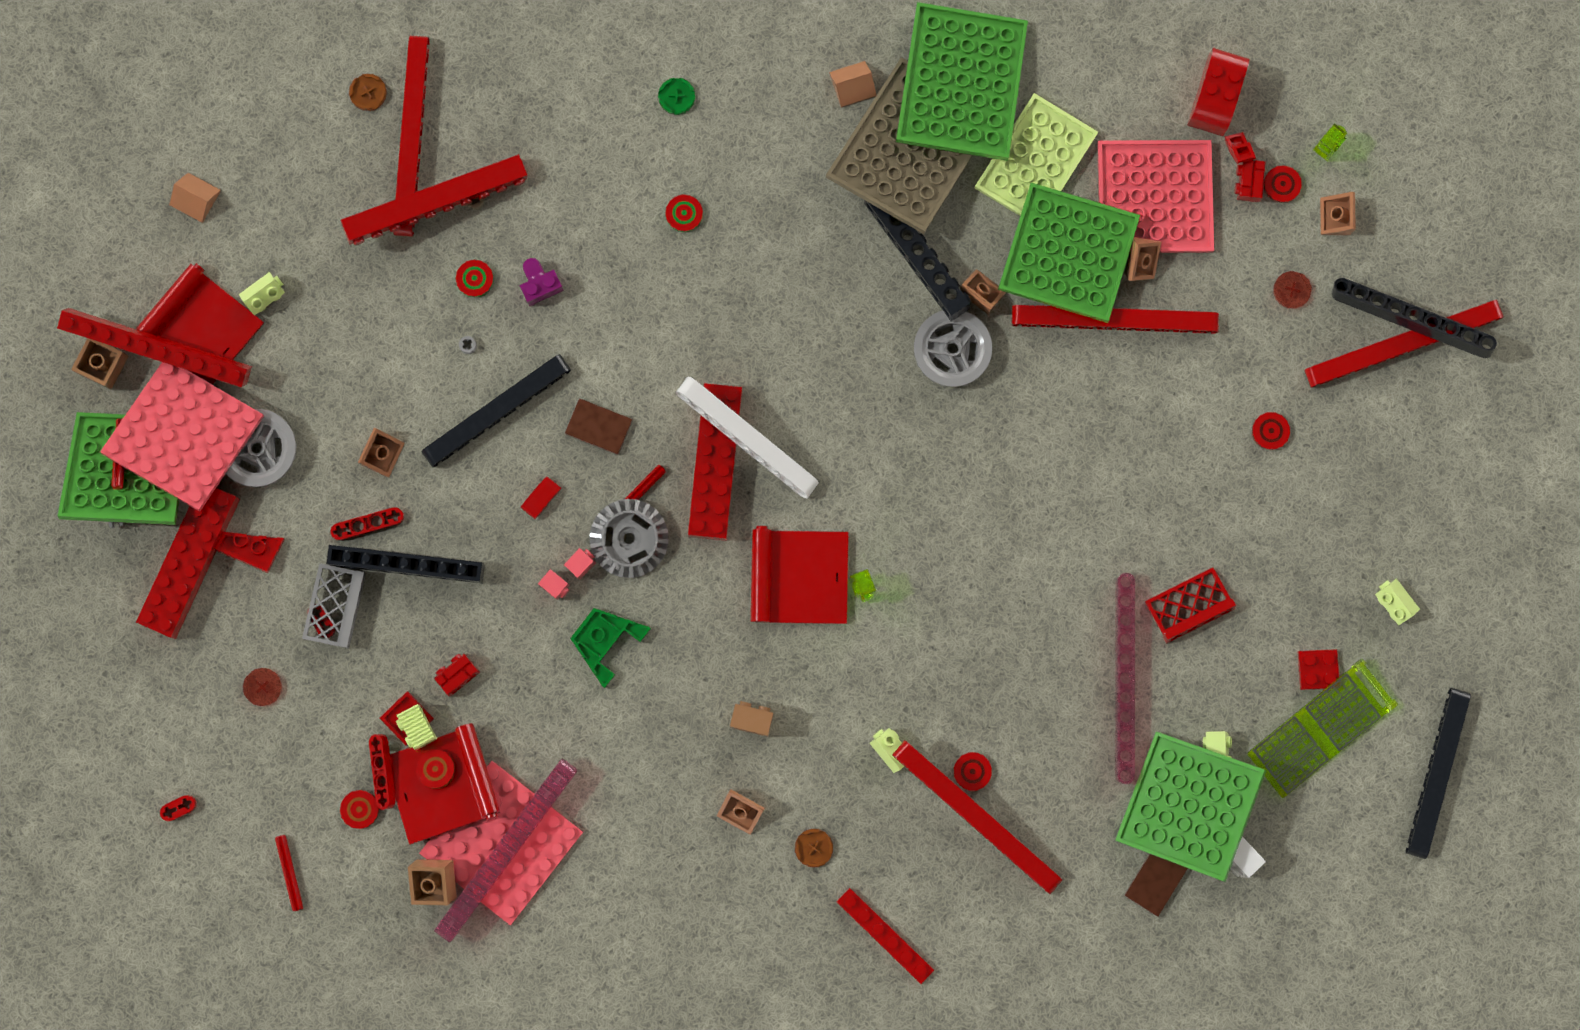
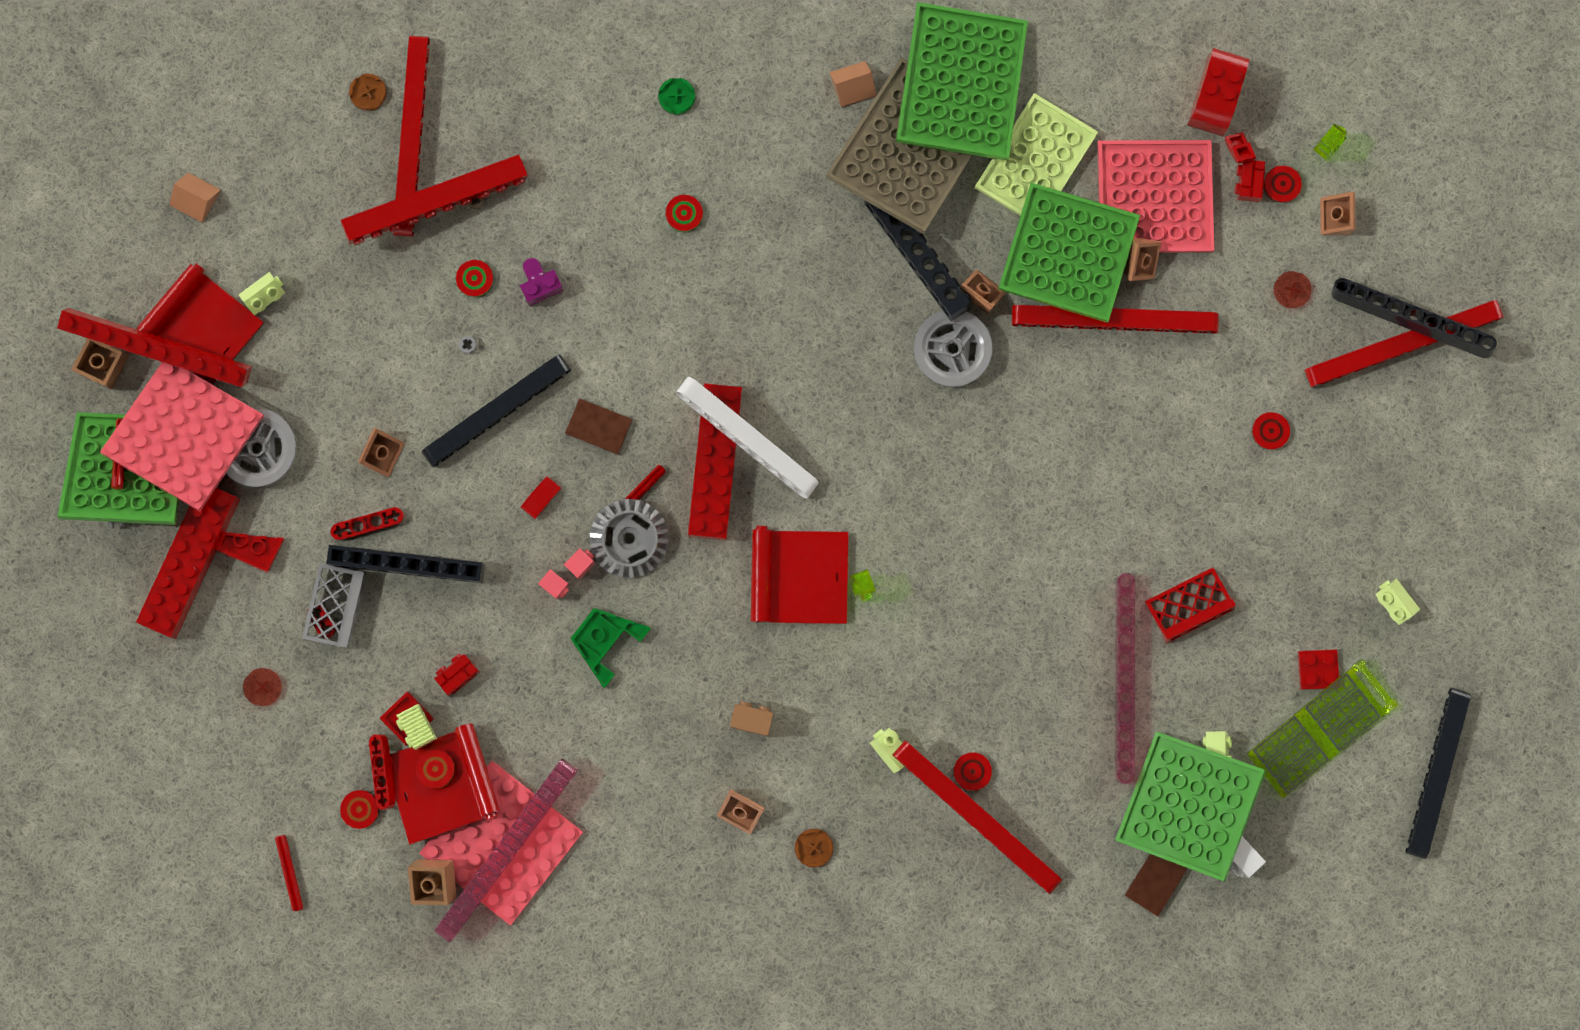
(176, 804): red beam -> none
(885, 935): red plate -> none

